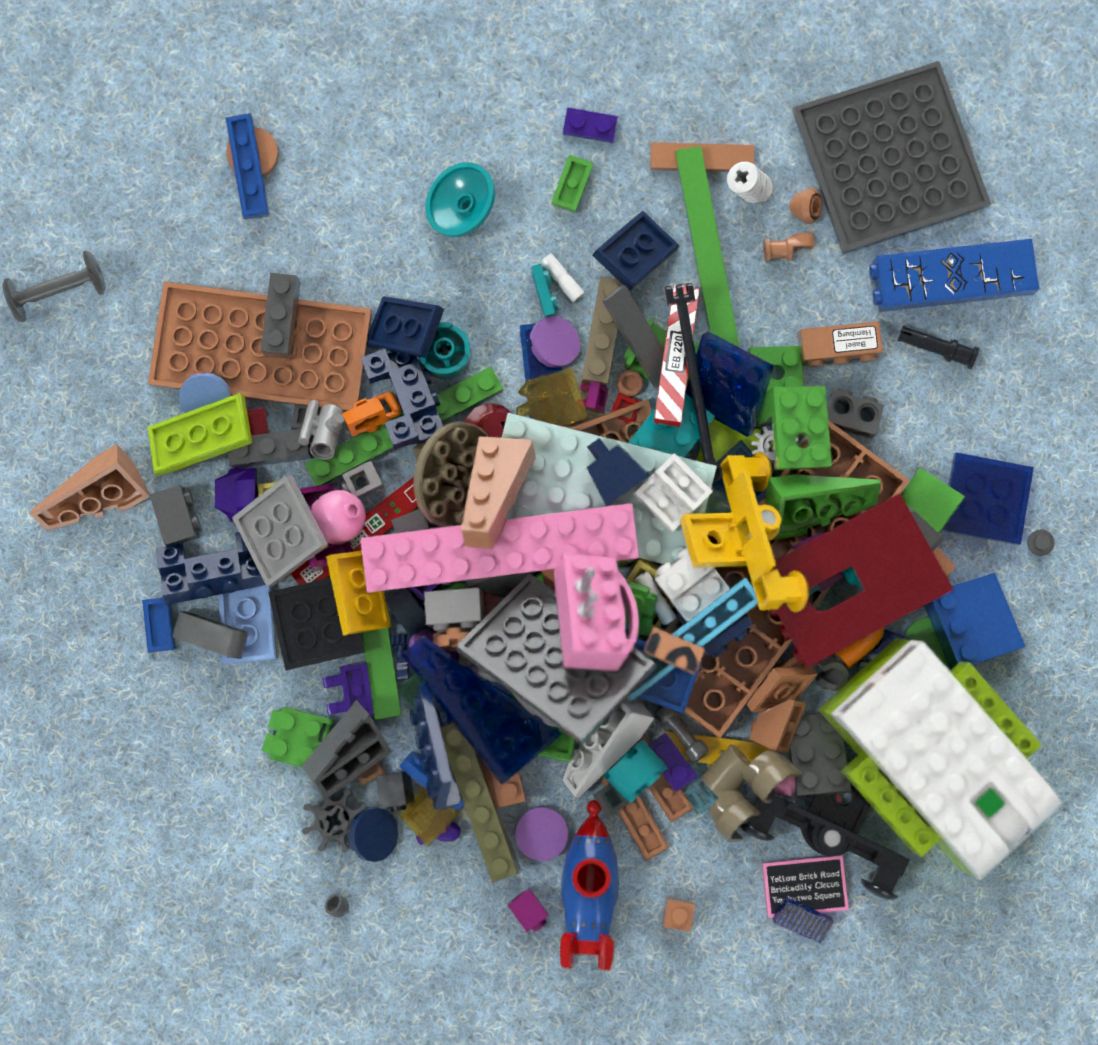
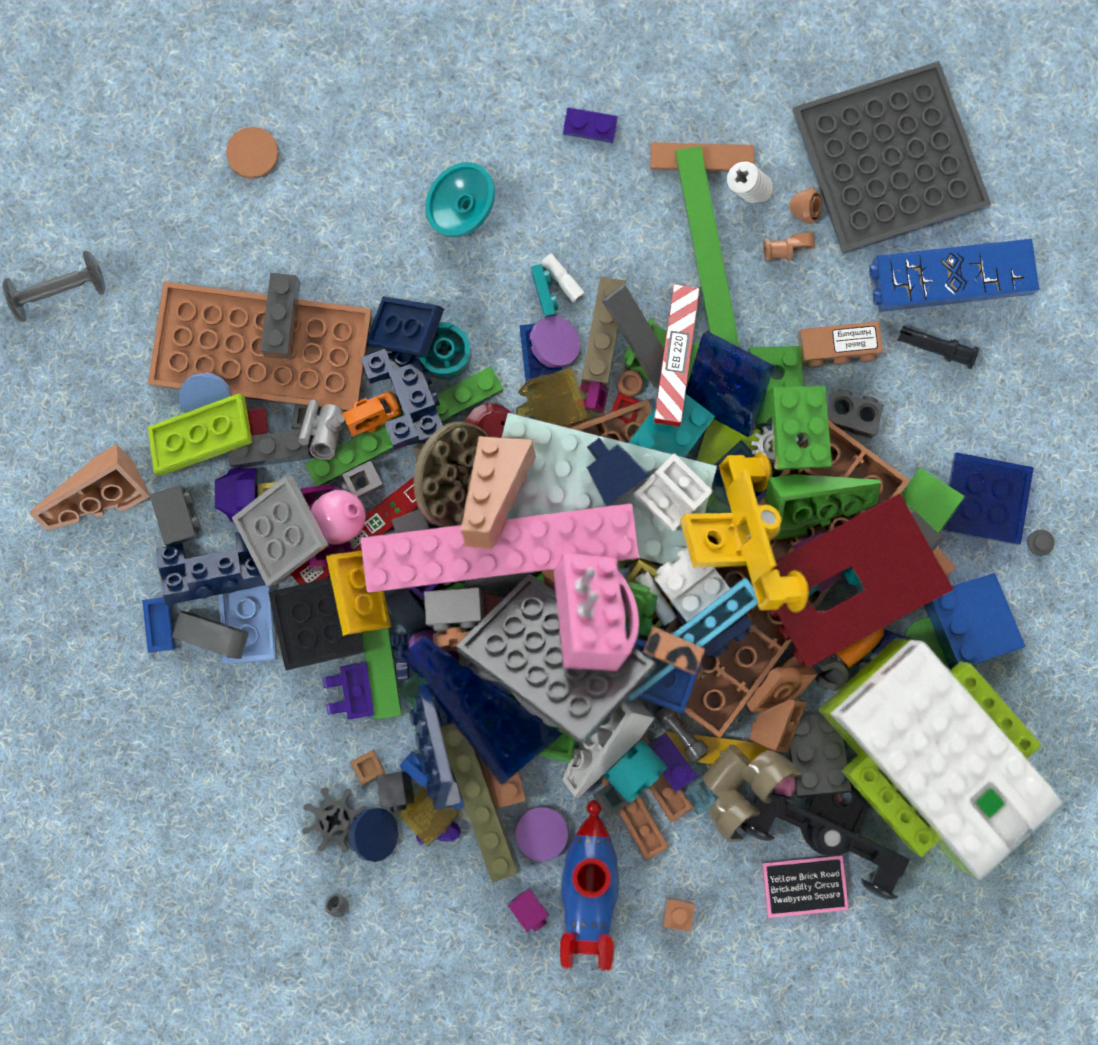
(247, 166): blue tile -> none
(295, 735): bright green plate -> none
(346, 752): dark grey wedge -> none
(572, 184): bright green plate -> none
(635, 250): dark blue tile -> none
(681, 301): black hinge -> none
(802, 920): clear blue tile -> none

